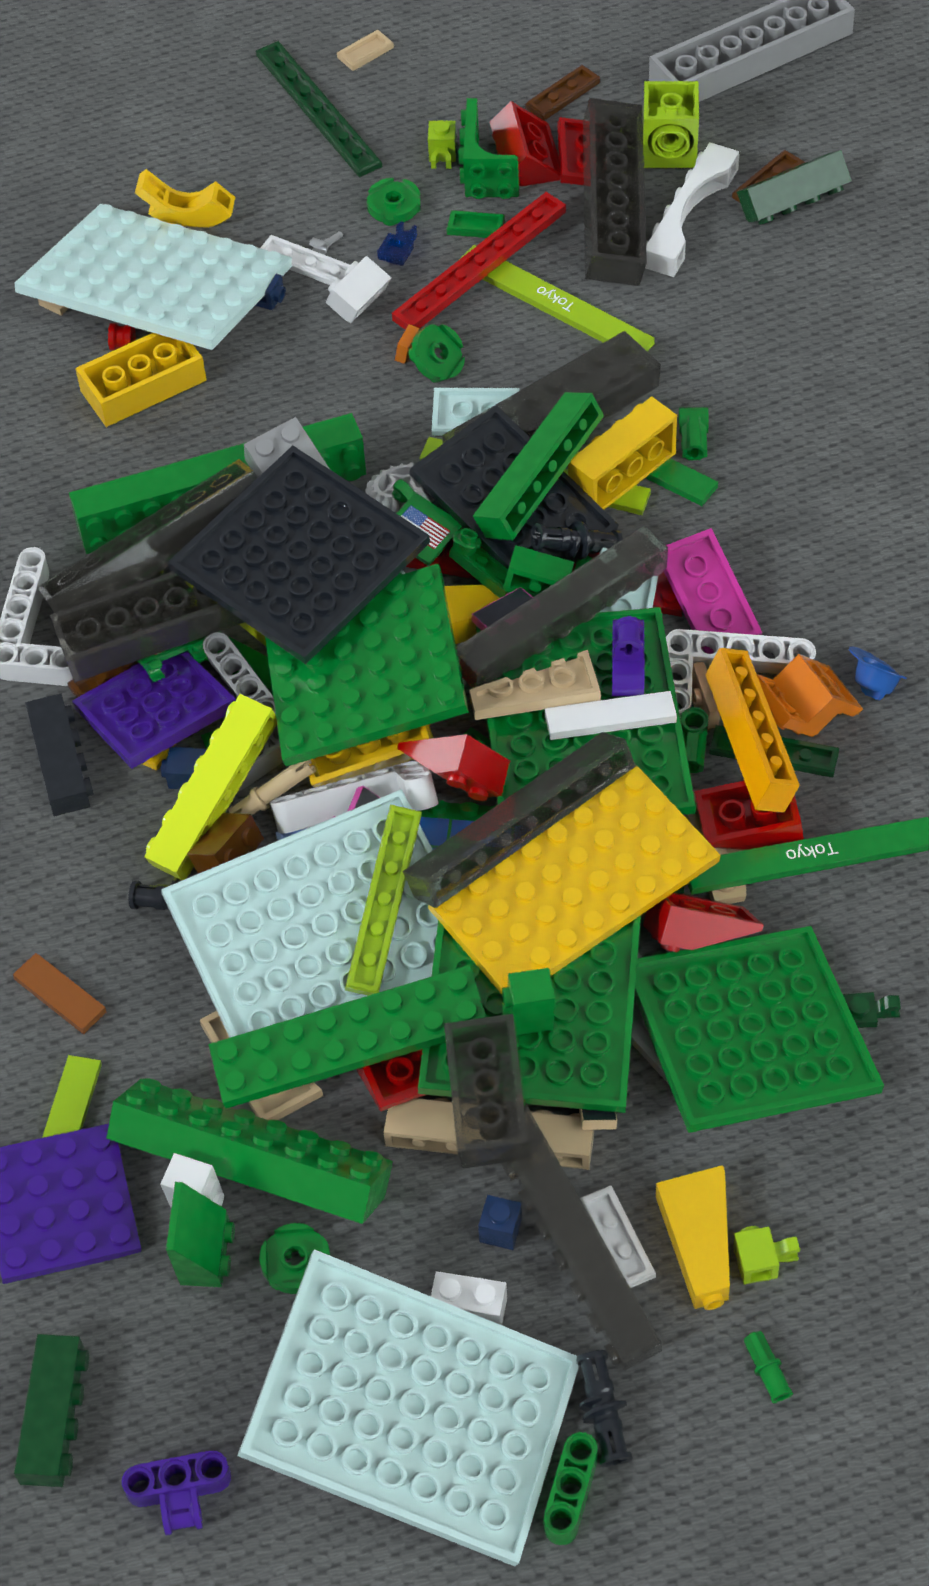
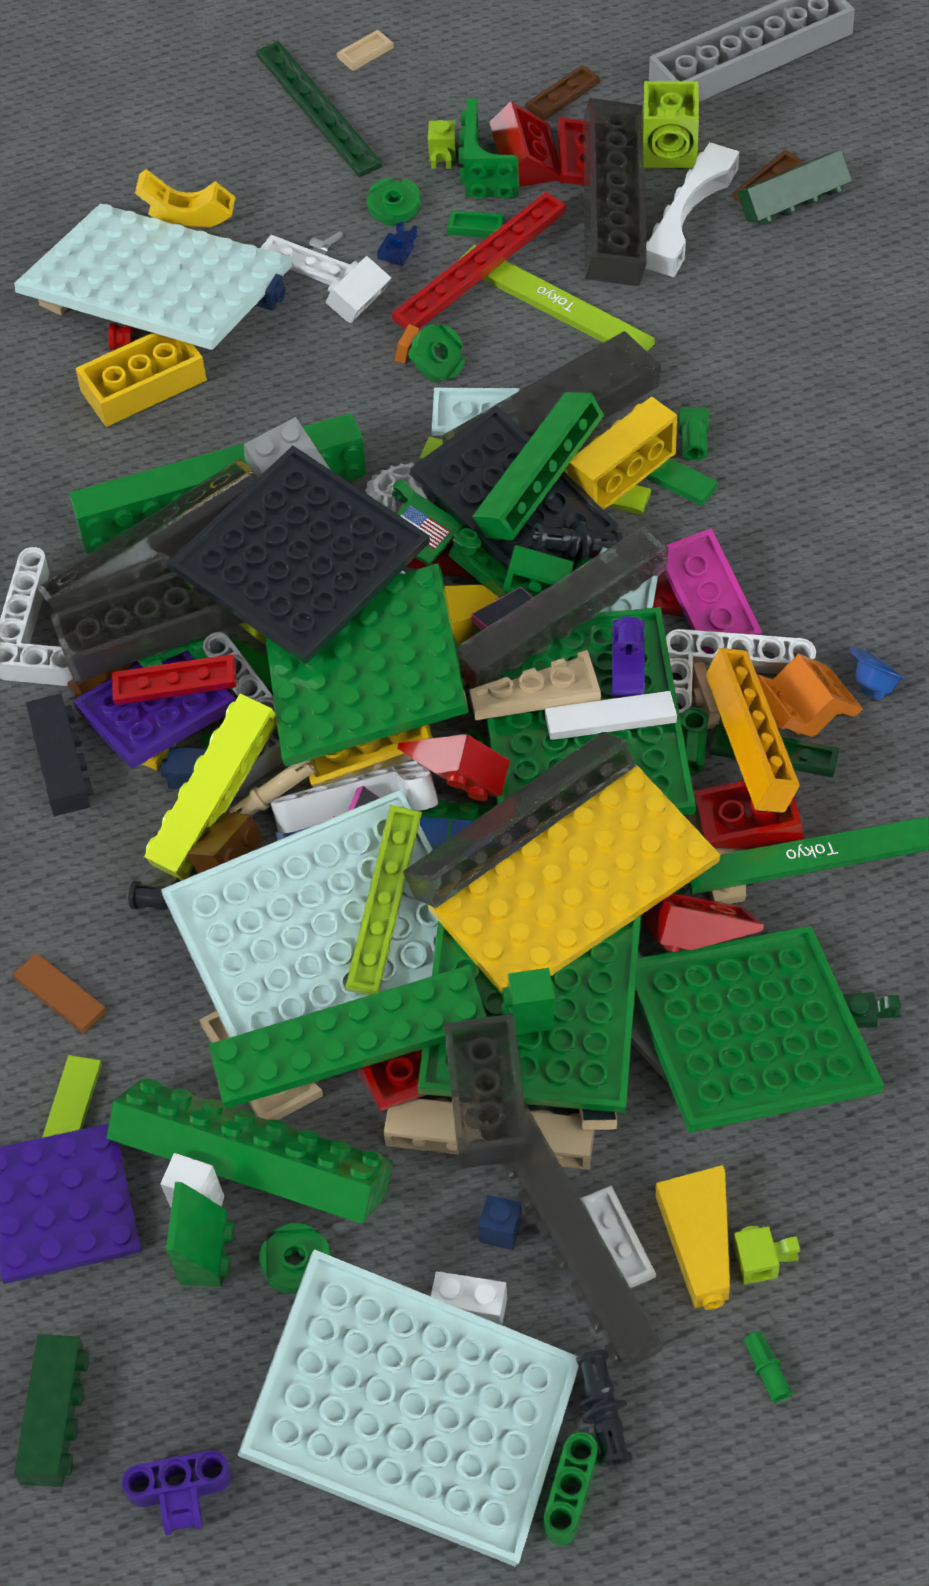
(174, 679): none -> red plate

